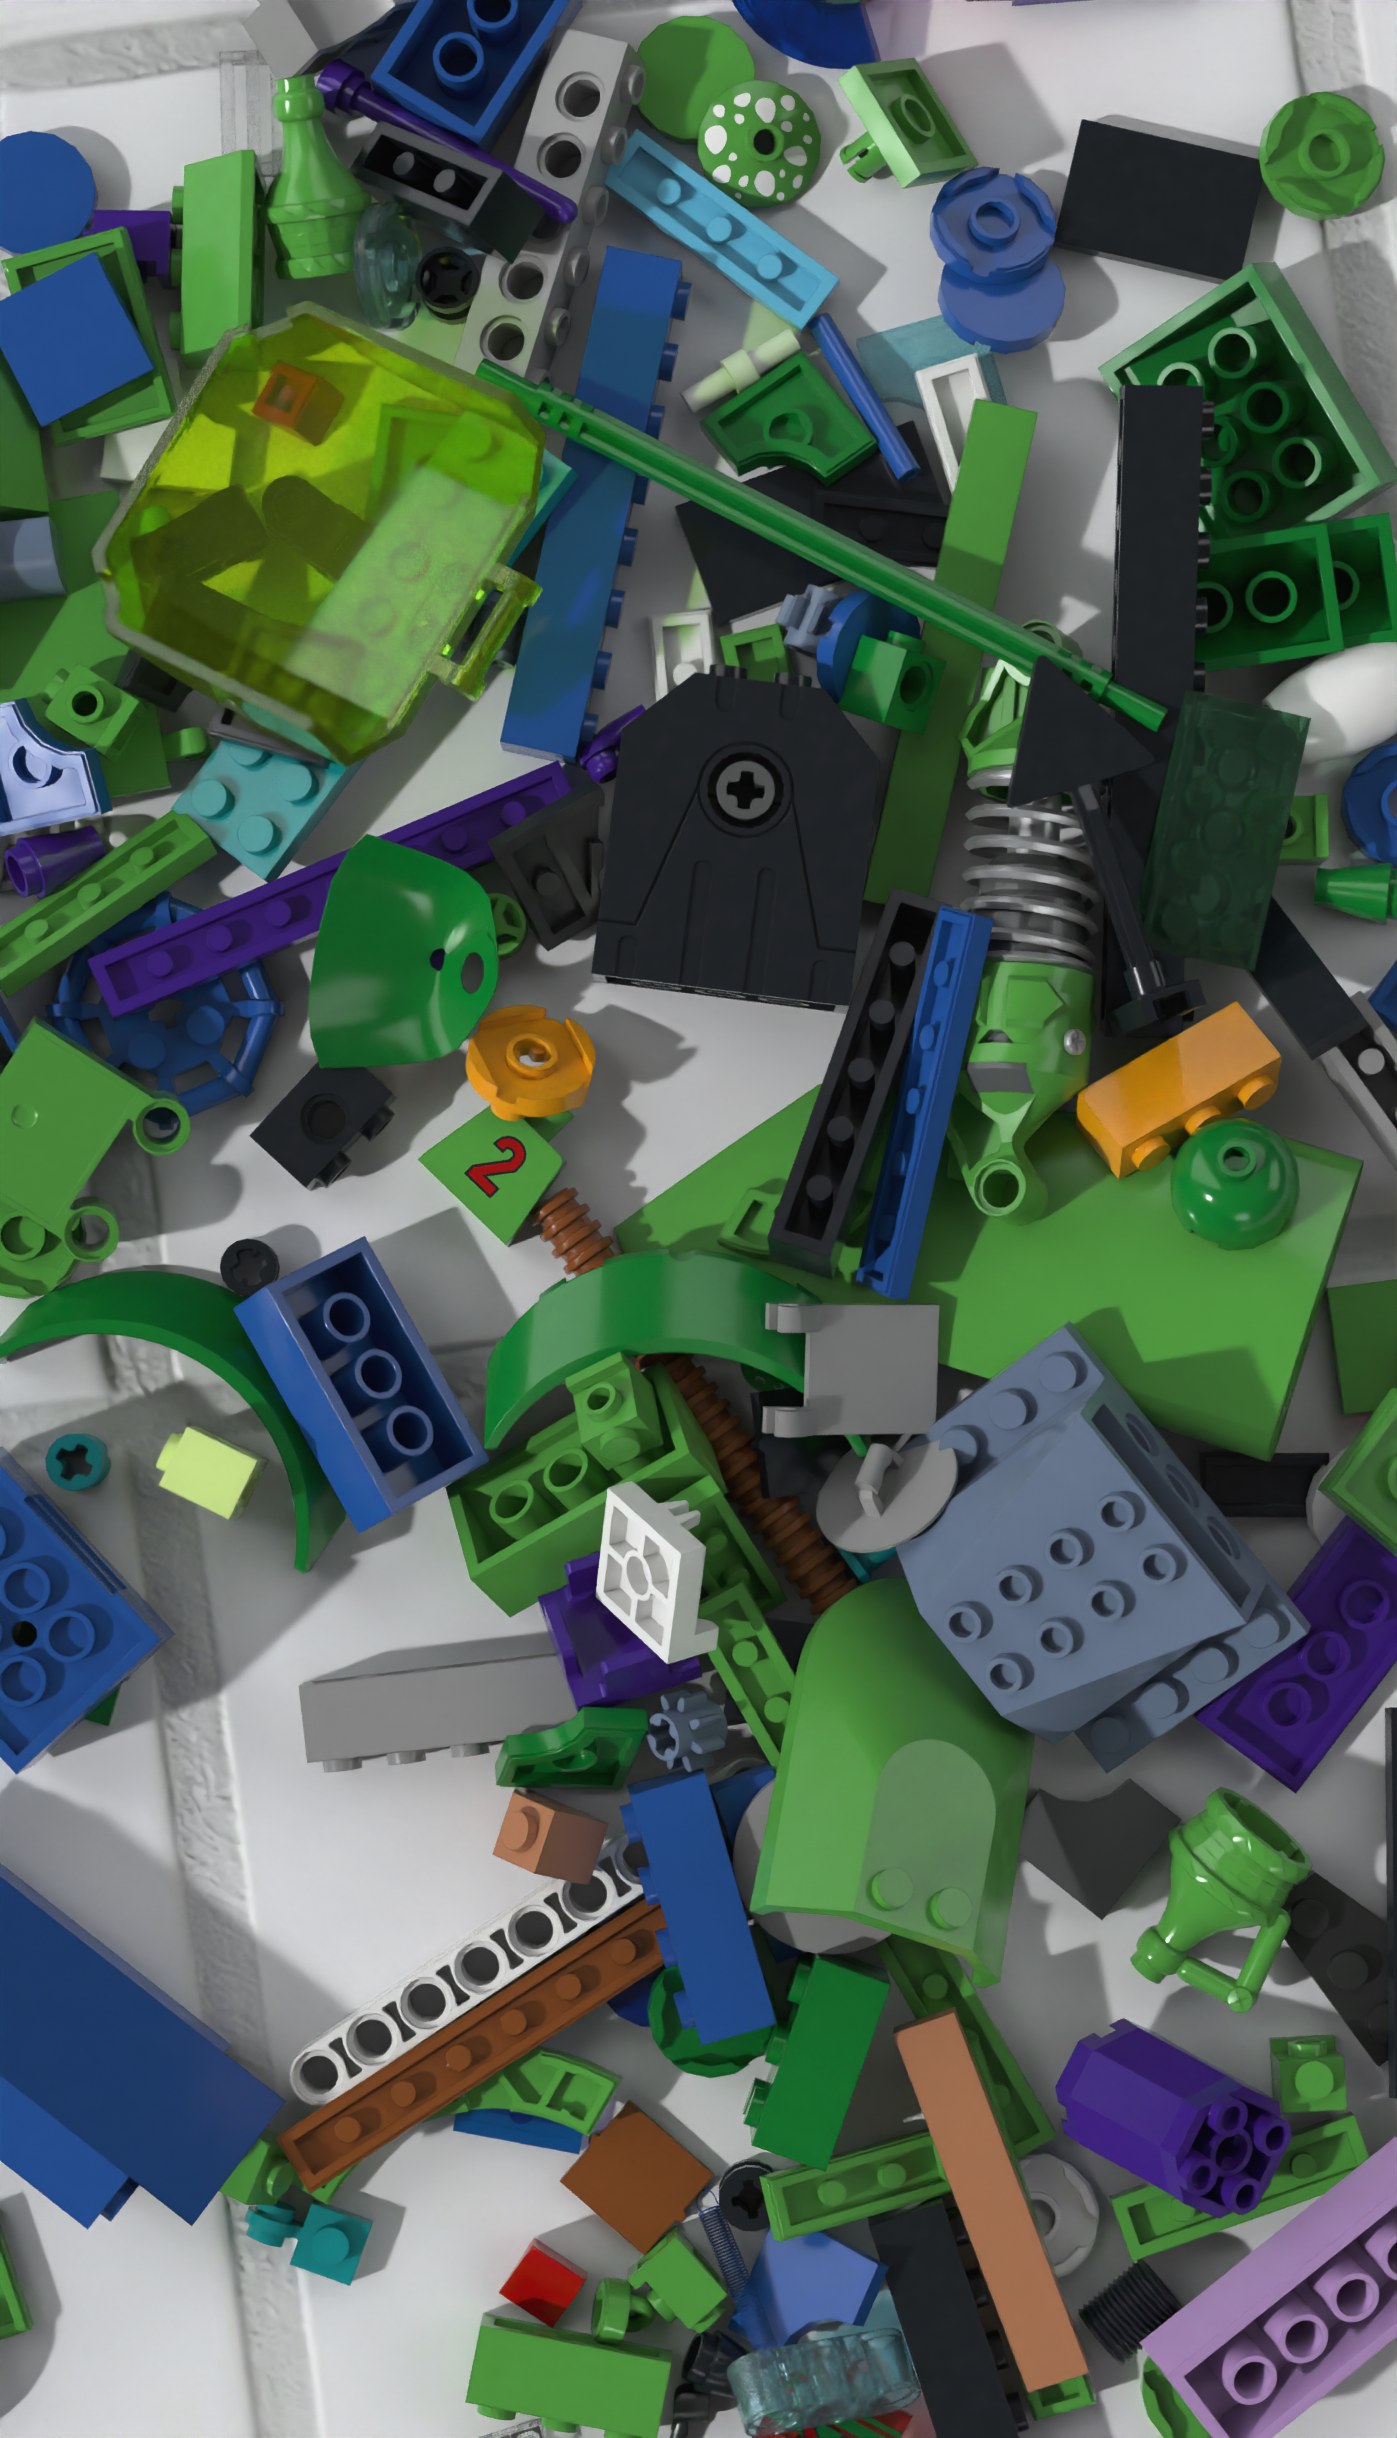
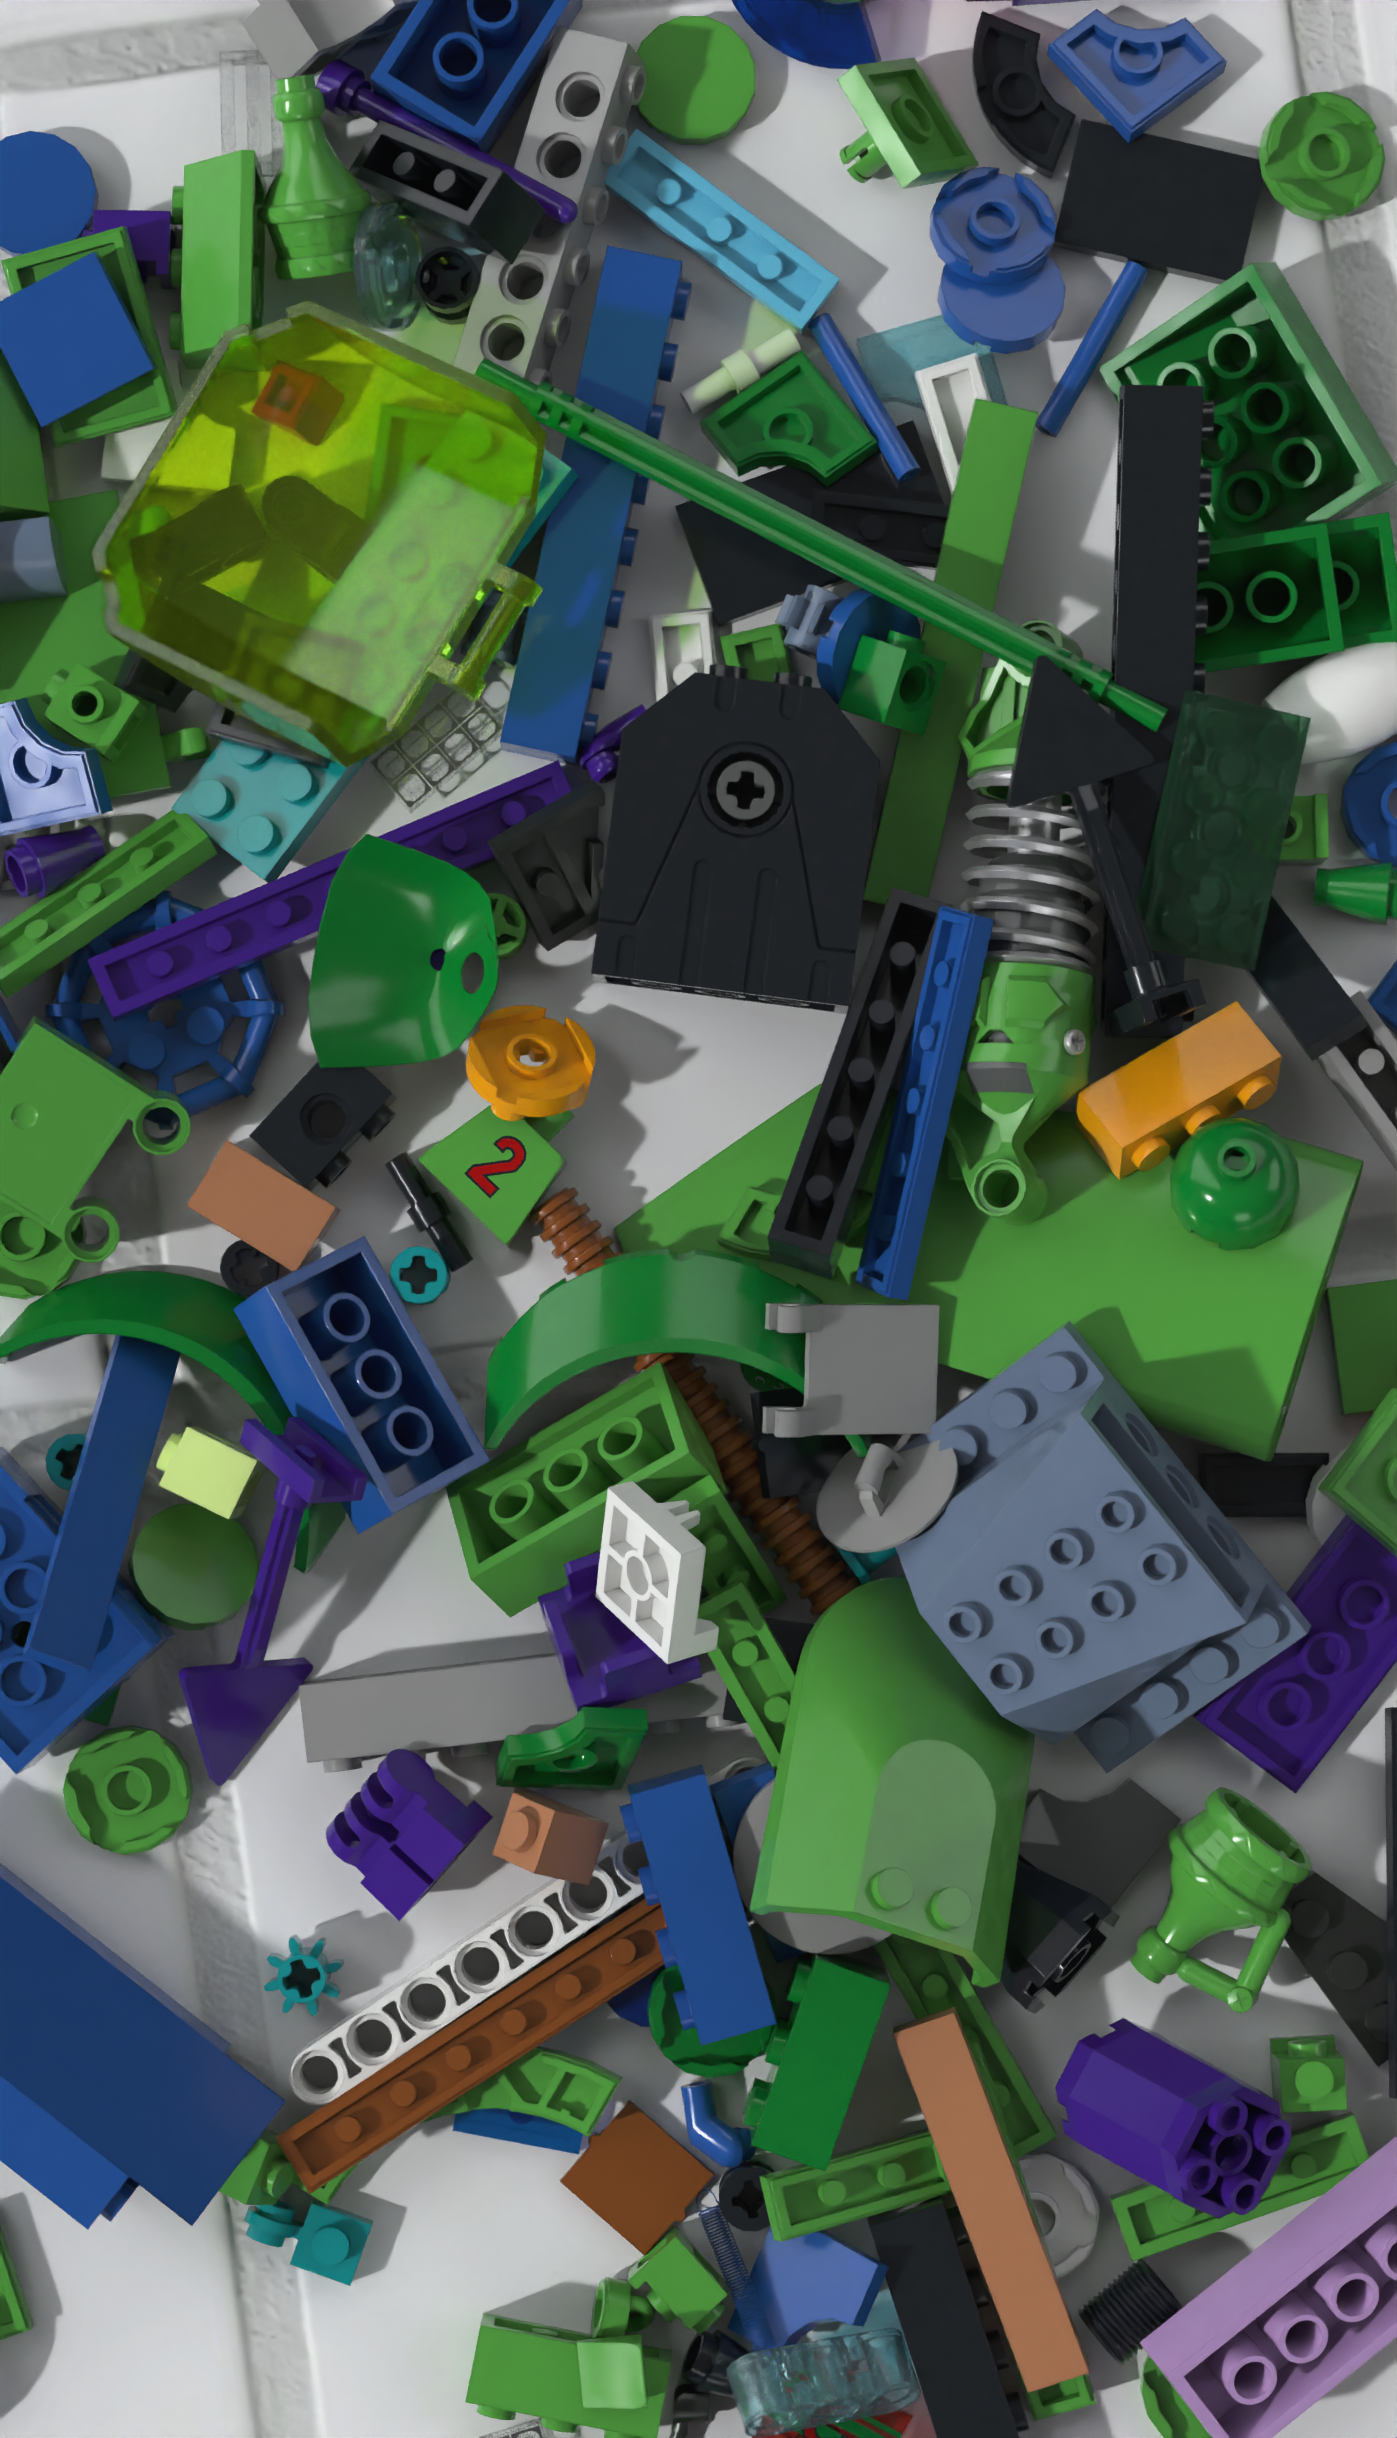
(101, 1506): none -> blue tile
(128, 1789): none -> bright green tile
(193, 1567): none -> bright green tile
(241, 1699): none -> dark purple piece
(263, 1207): none -> nougat brick
(296, 1990): none -> teal gear
(403, 1831): none -> dark purple legs
(407, 1261): none -> teal bush
(429, 1212): none -> black bar
(436, 748): none -> clear tile
(543, 2283): red slope -> none
(613, 2372): none -> bright green slope
(615, 1410): bright green brick -> none
(687, 1730): sand blue gear -> none
(708, 2133): none -> blue arm
(728, 148): bright green dish -> none
(1013, 95): none -> black tile
(1049, 1935): none -> black cone
(1092, 348): none -> blue piece
(1134, 72): none -> blue tile

